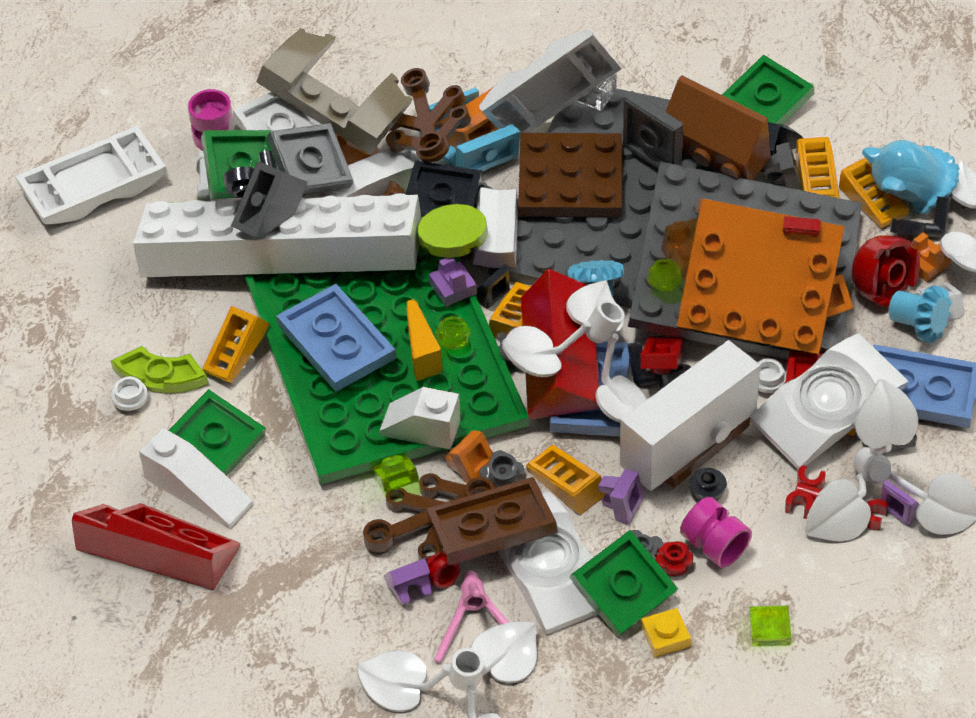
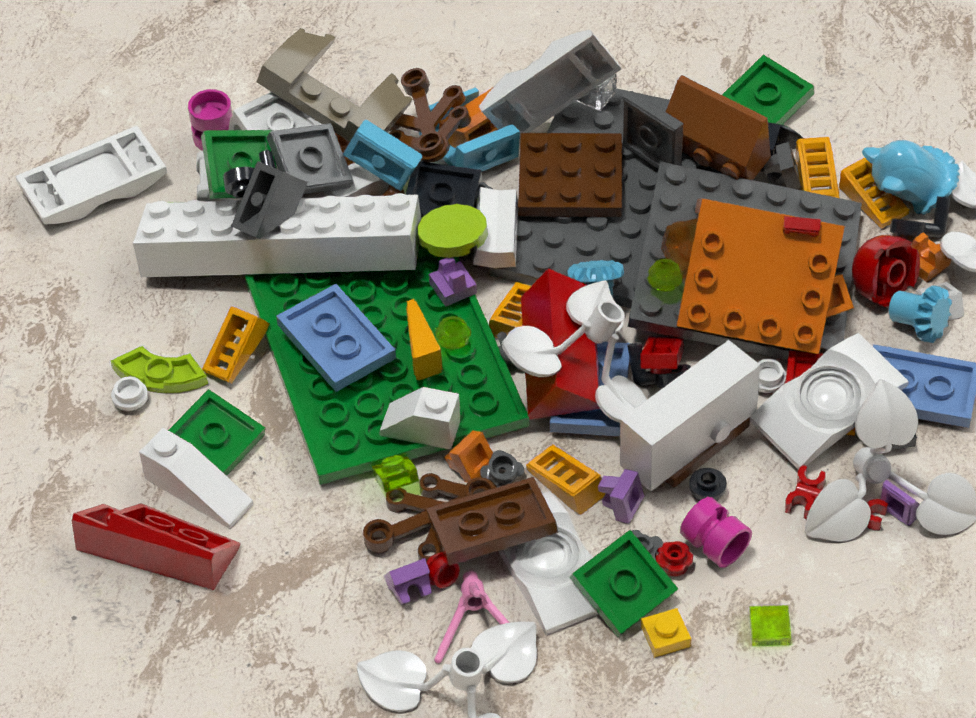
(382, 155): none -> medium azure slope
(494, 287): black slope -> none

